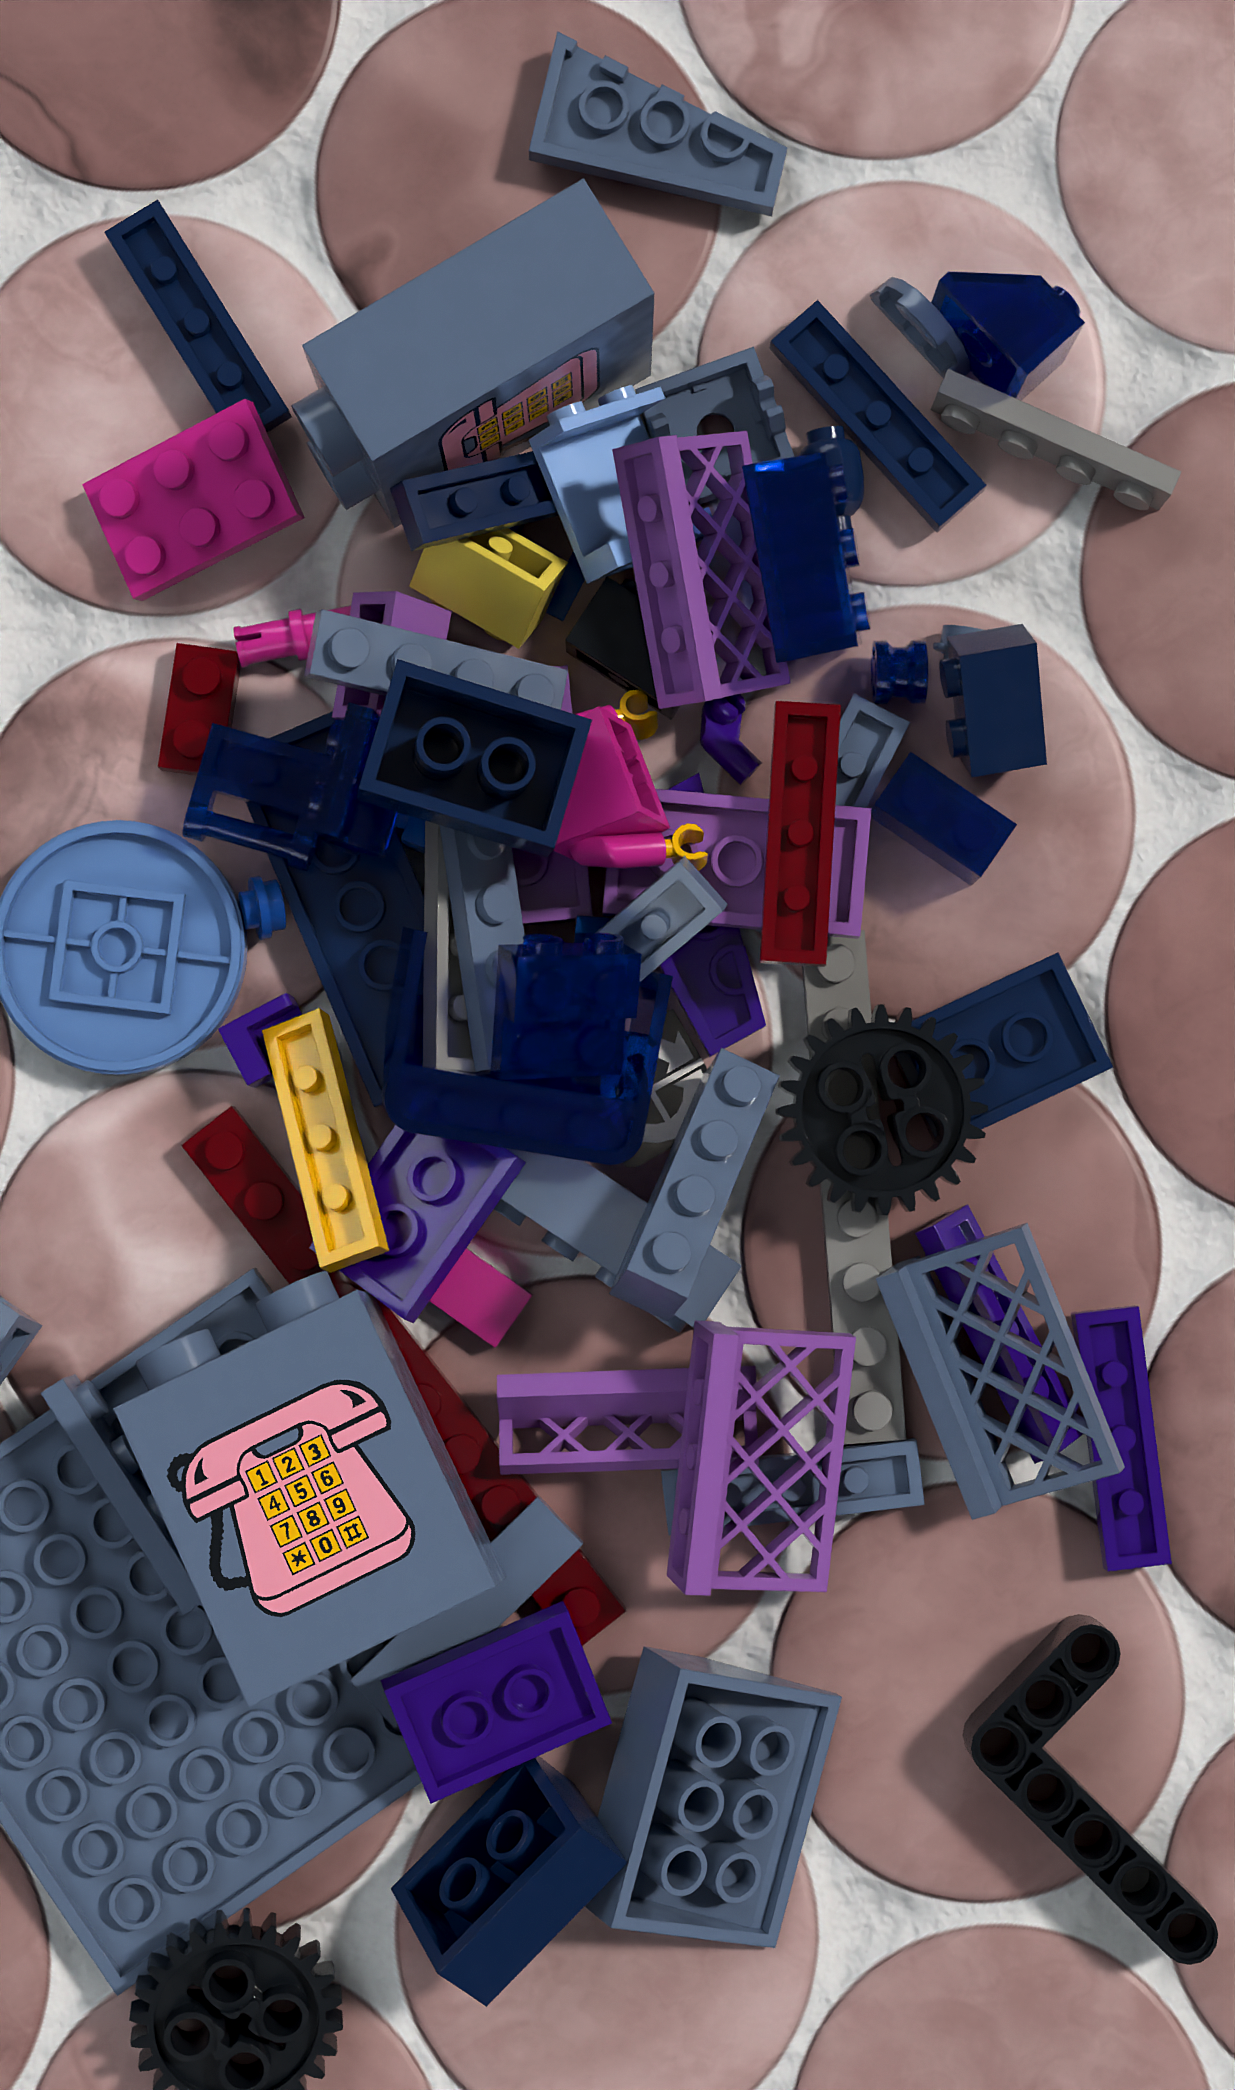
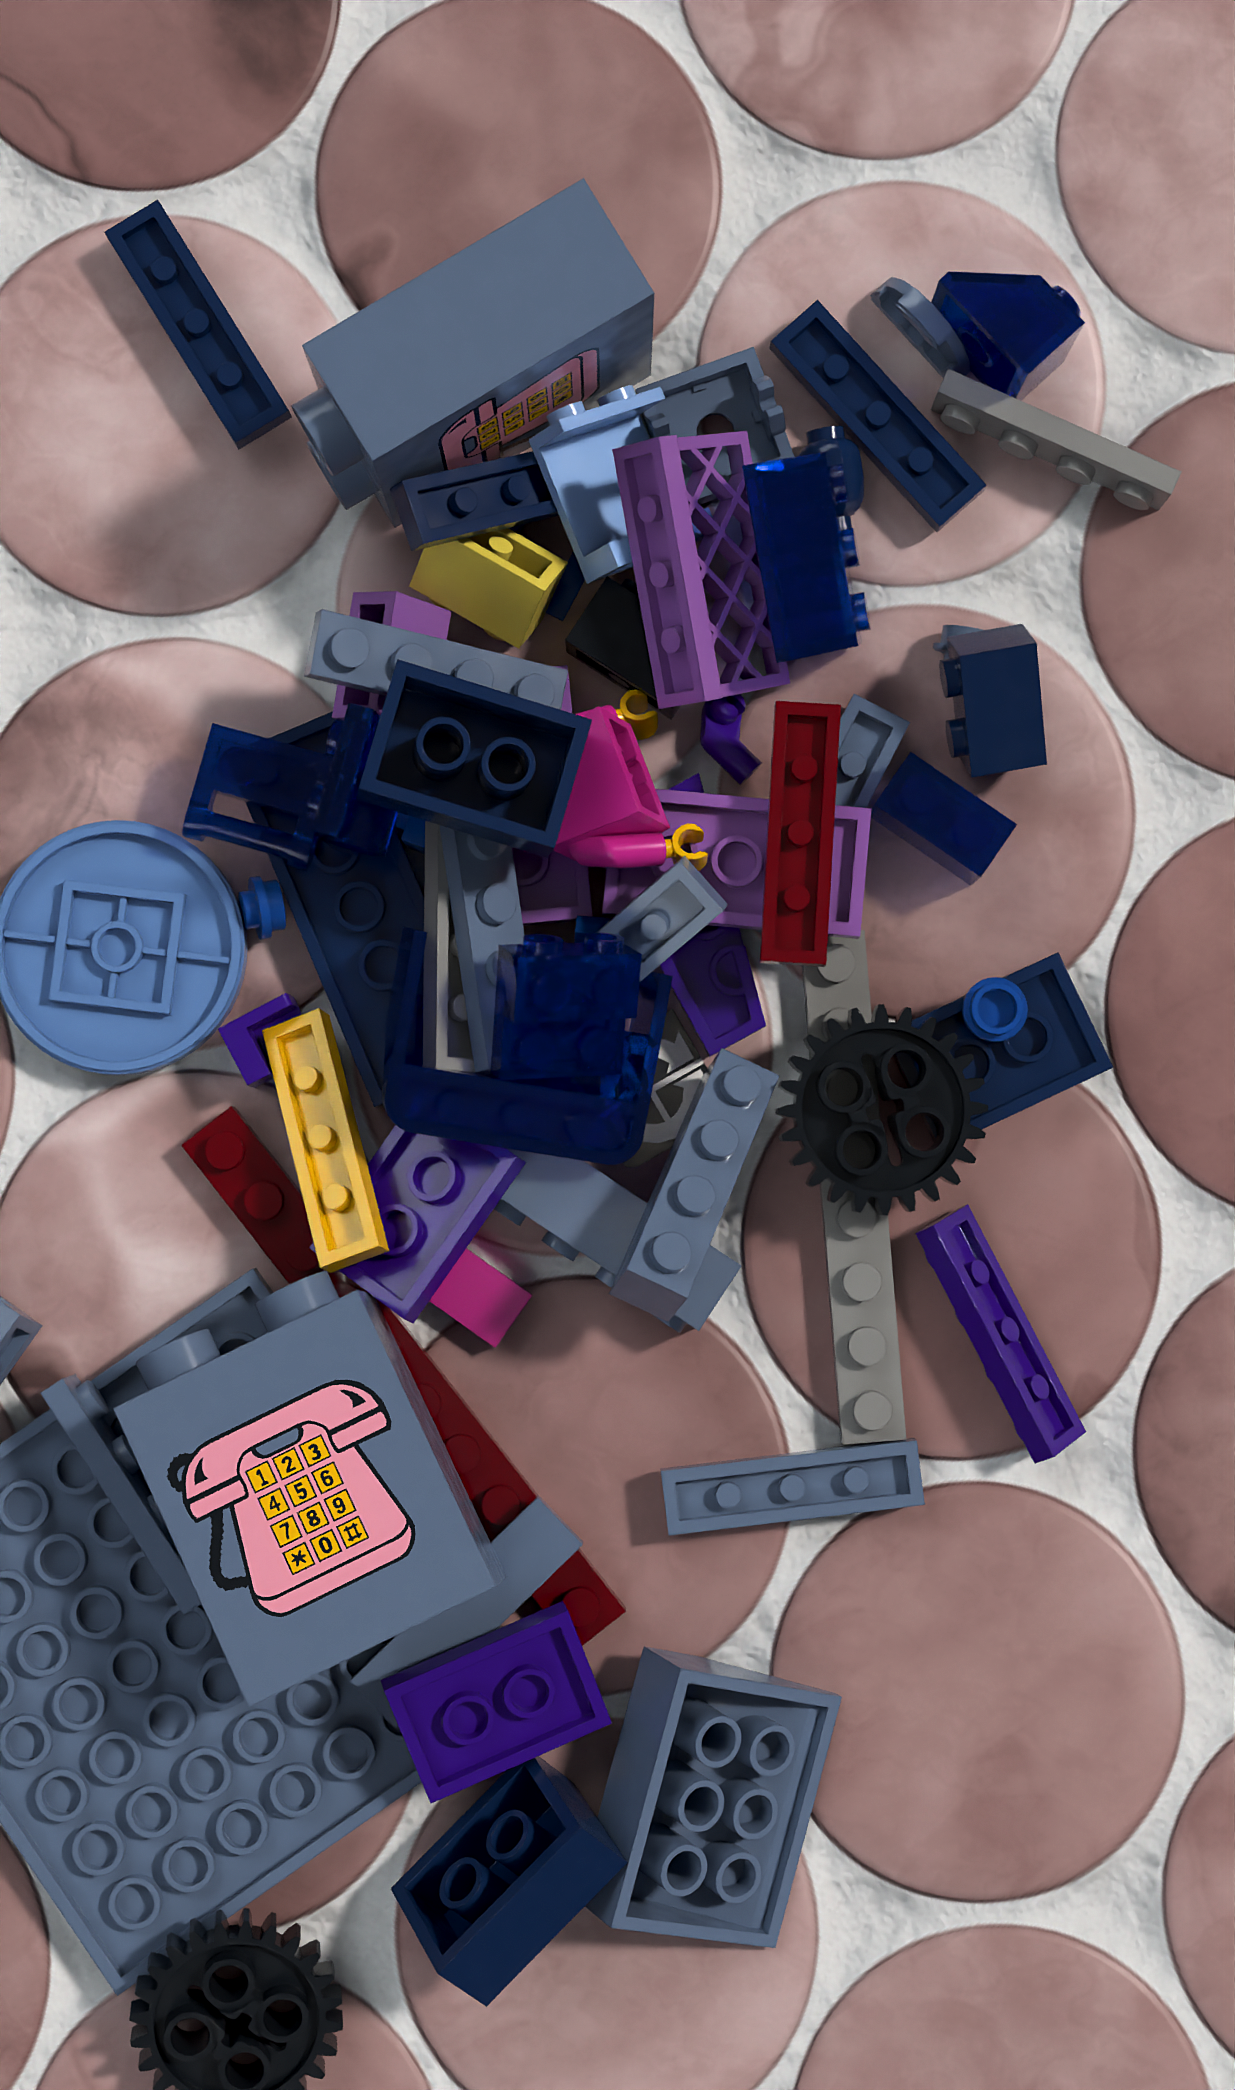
(193, 500): dark pink plate -> none
(199, 694): dark red plate -> none
(278, 637): dark pink pin -> none
(594, 1400): medium lavender fence -> none
(630, 131): sand blue wing -> none
(706, 1458): medium lavender fence -> none
(899, 672): clear blue wheel -> none
(955, 1399): sand blue fence -> none
(994, 1009): none -> blue plate
(1071, 1802): black beam -> none
(1131, 1502): dark purple plate -> none

